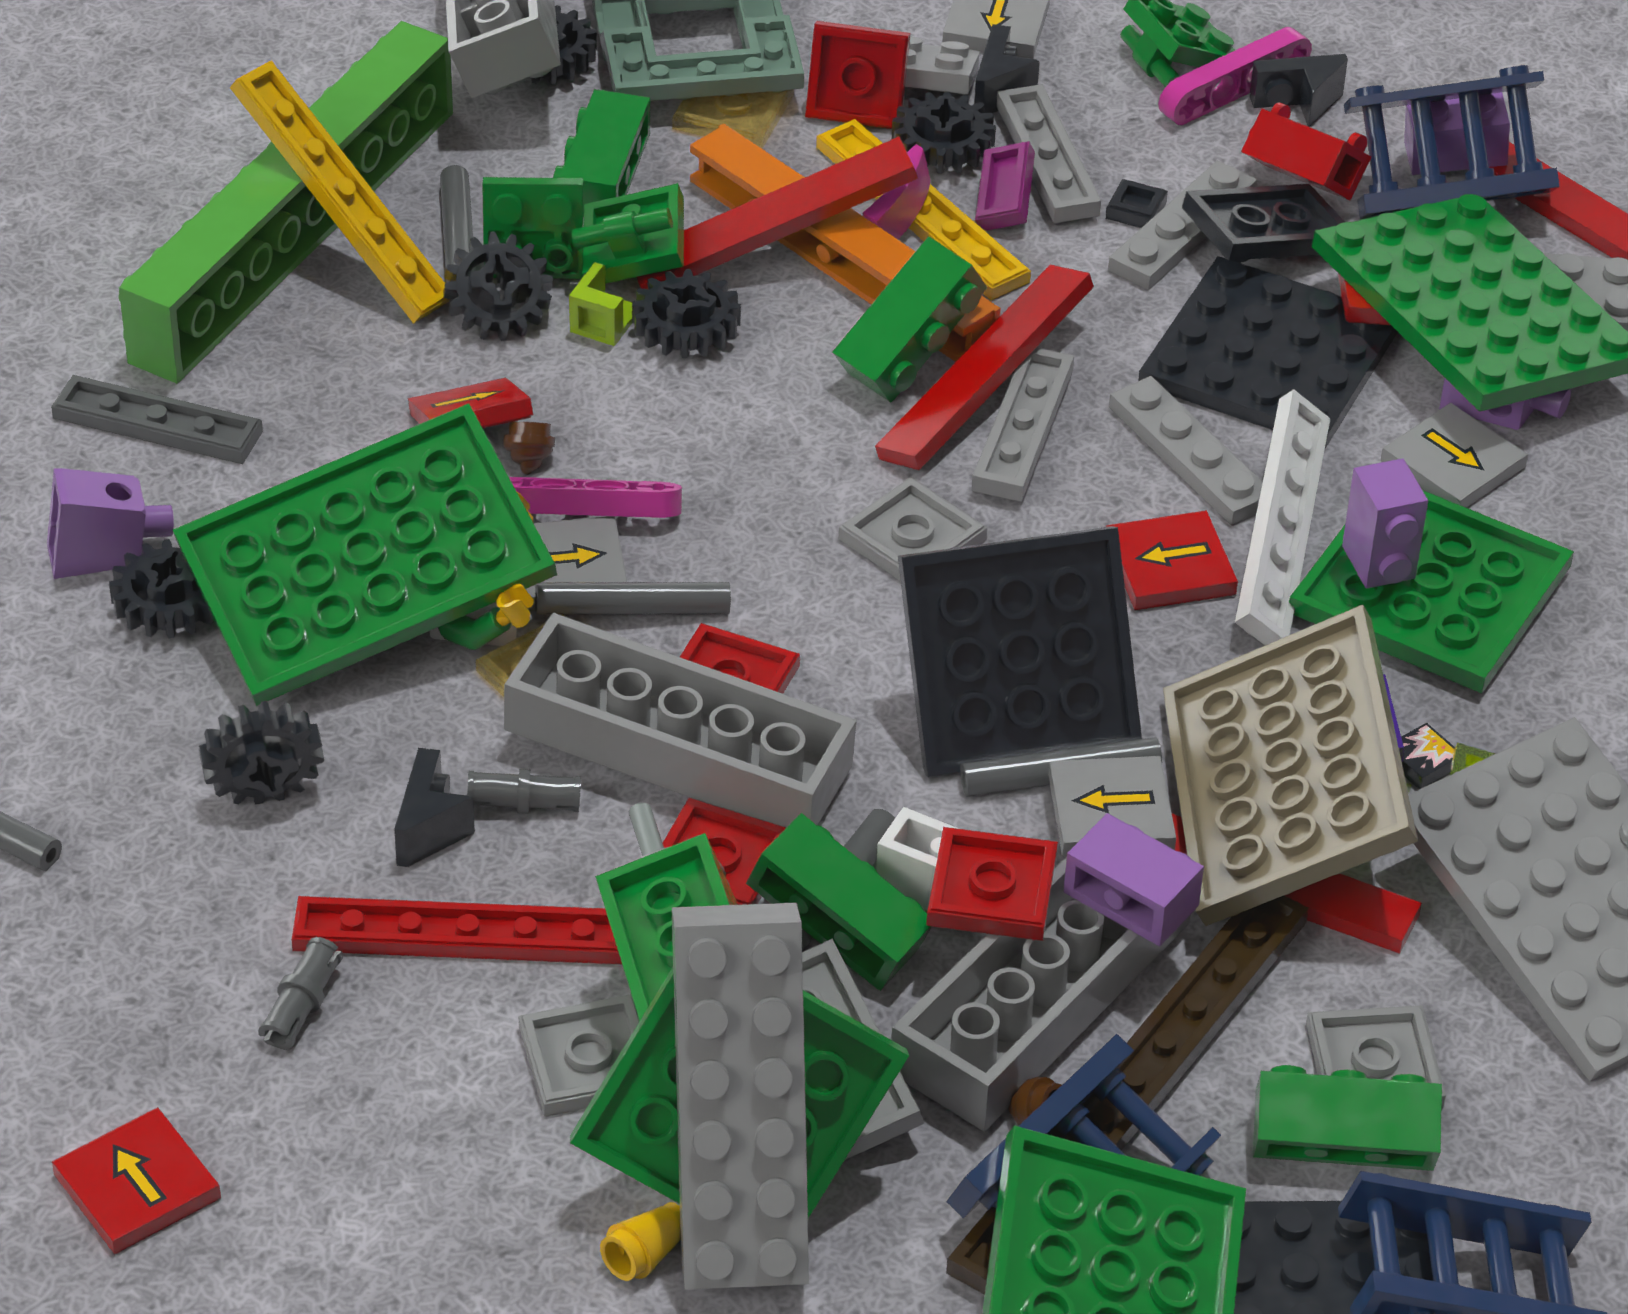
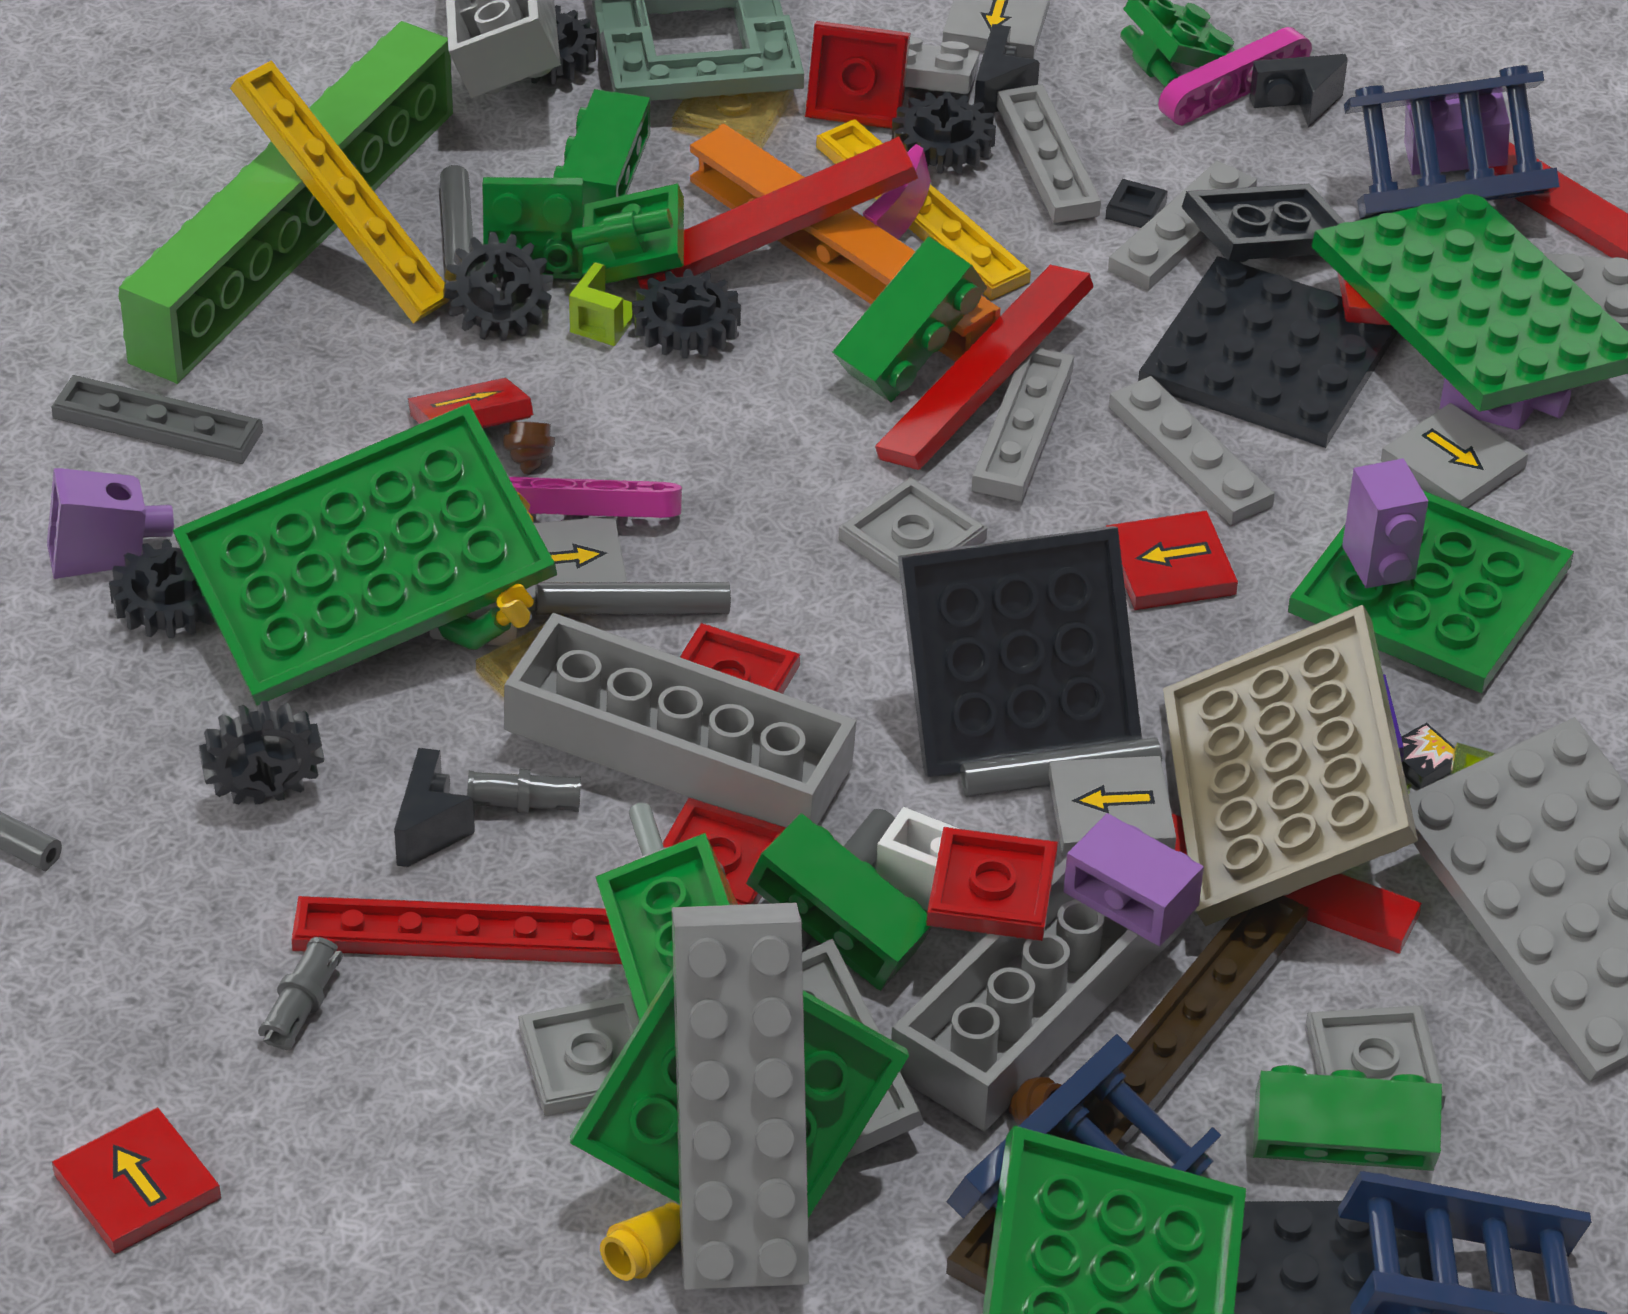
(1005, 186): magenta tile -> none
(1282, 519): white plate -> none
(1307, 153): red brick -> none

